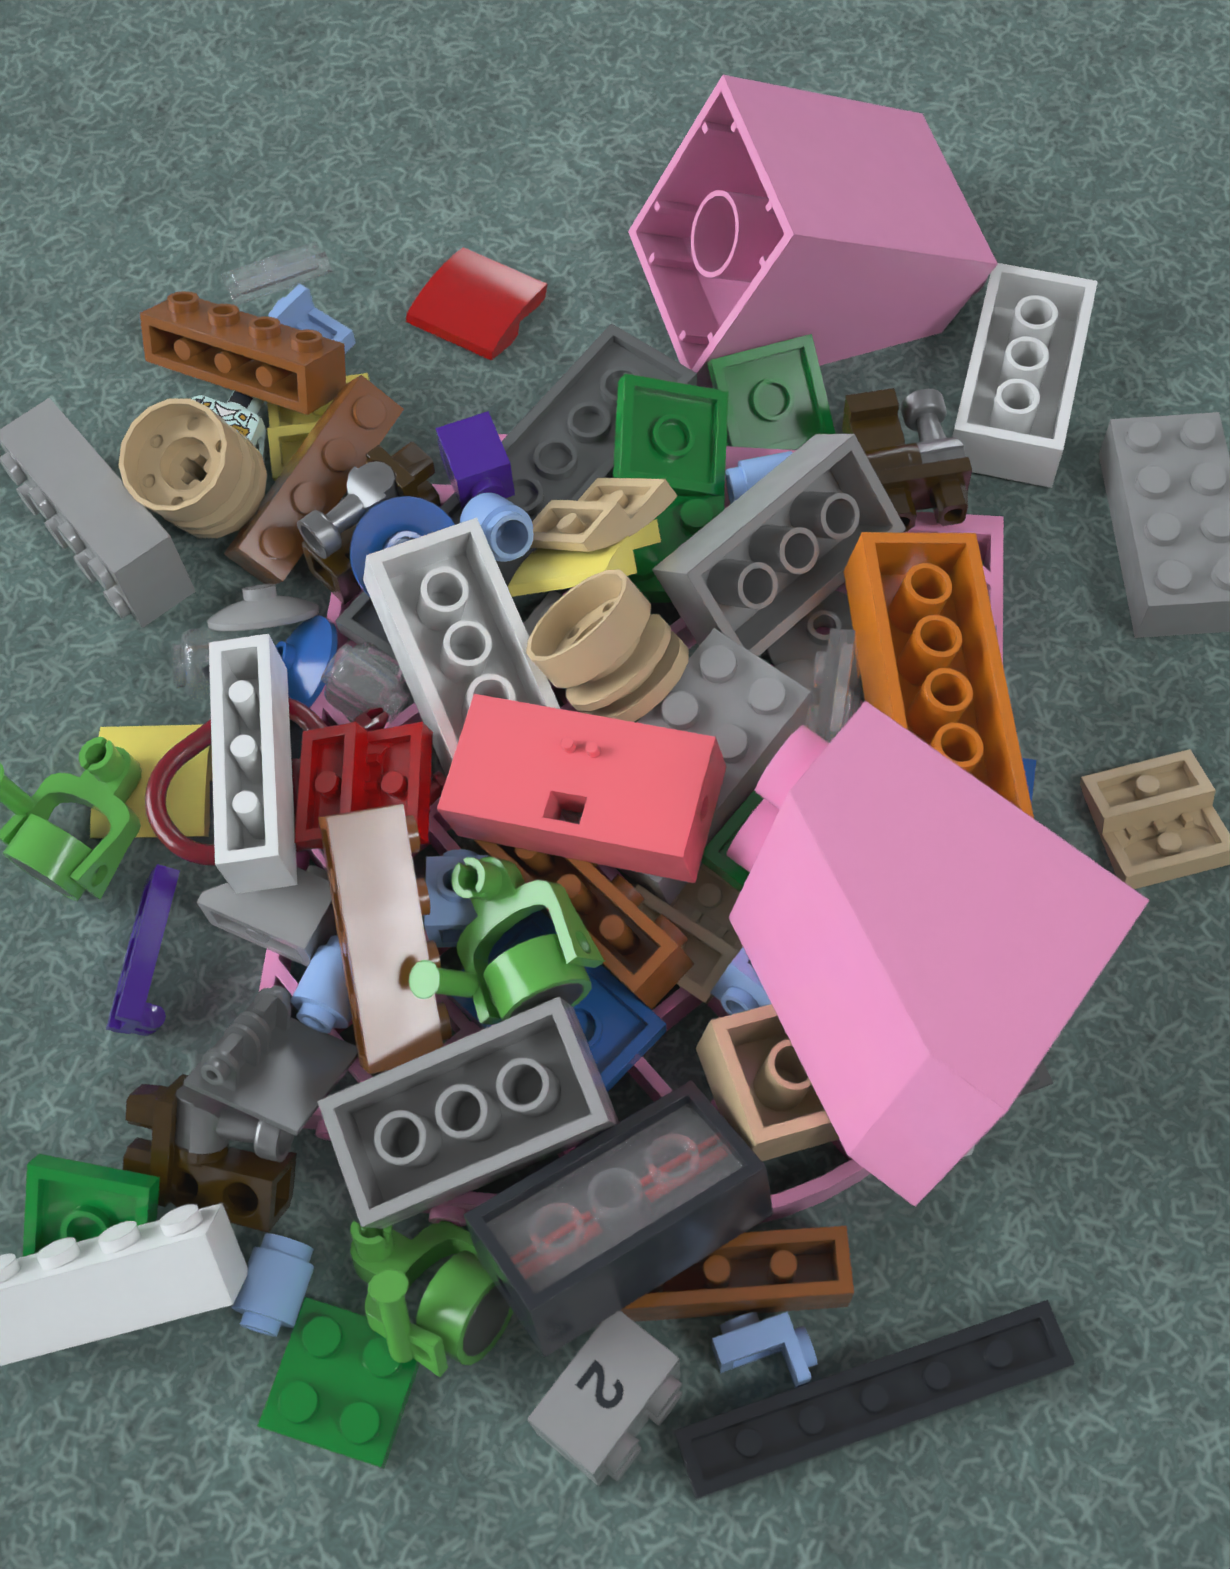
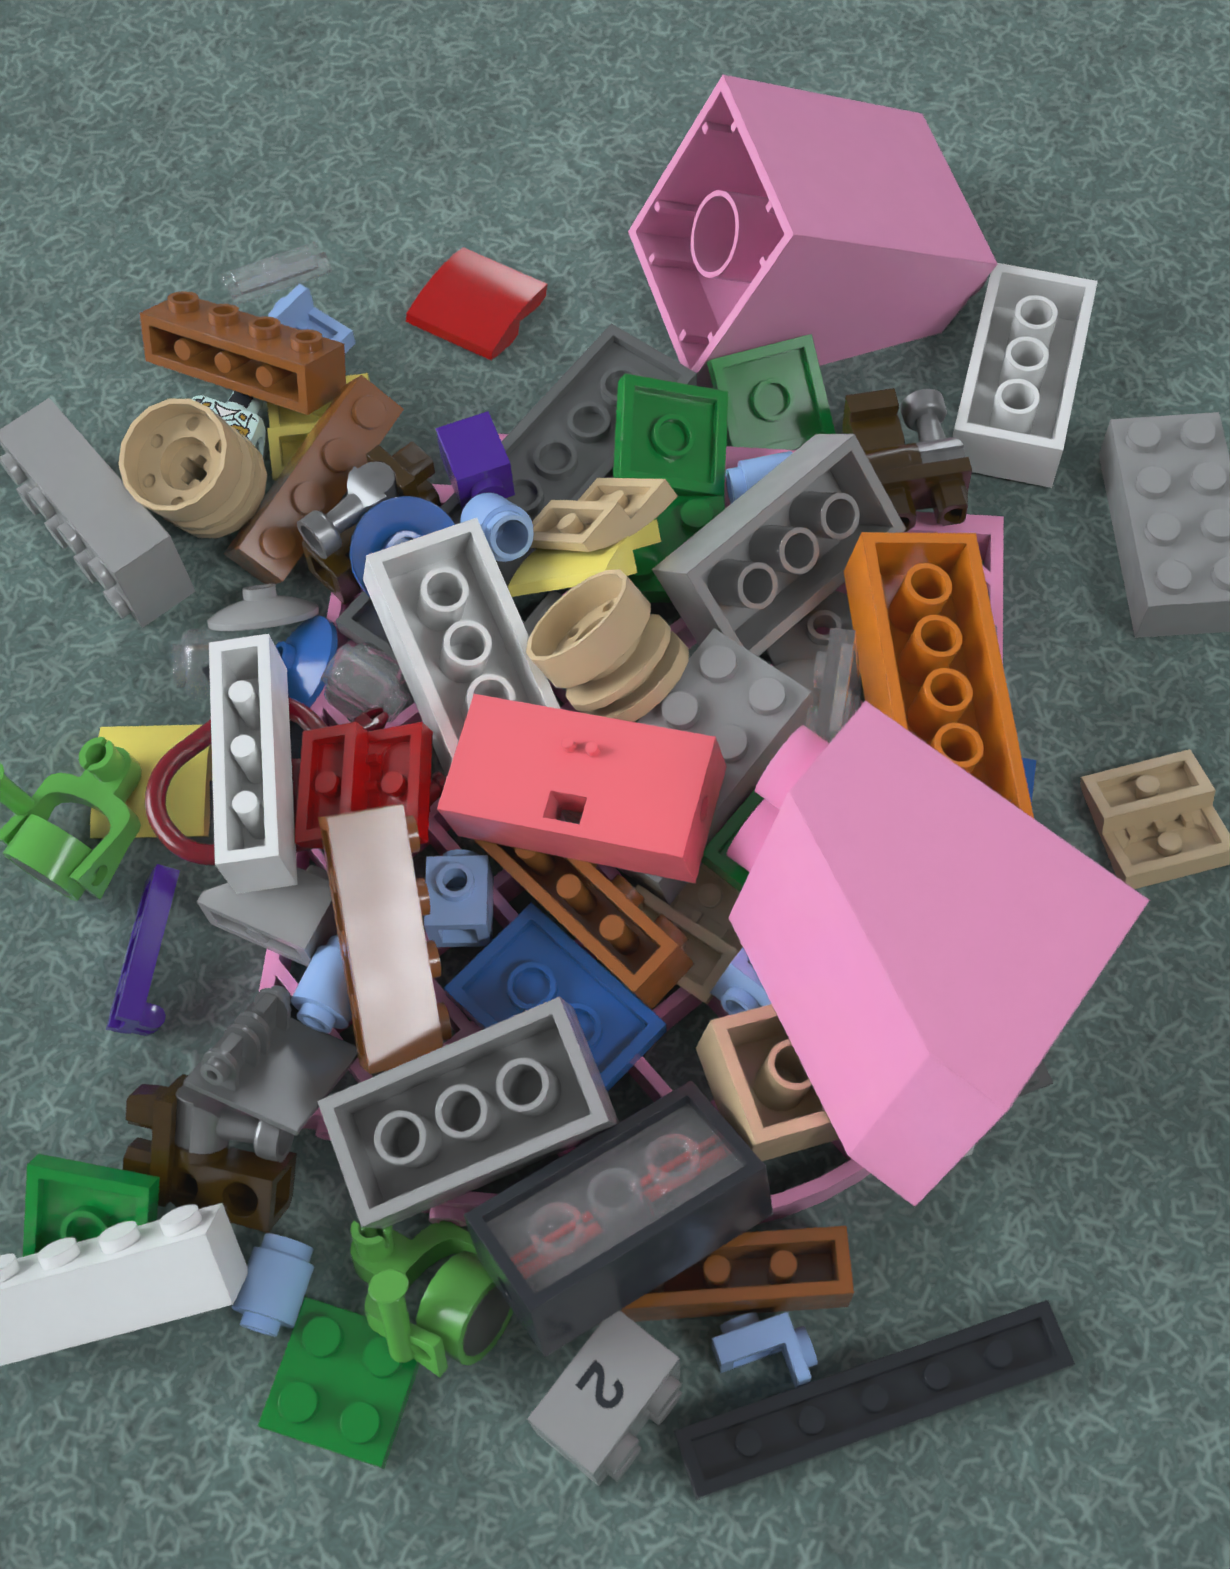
(525, 973): bright green piece -> none

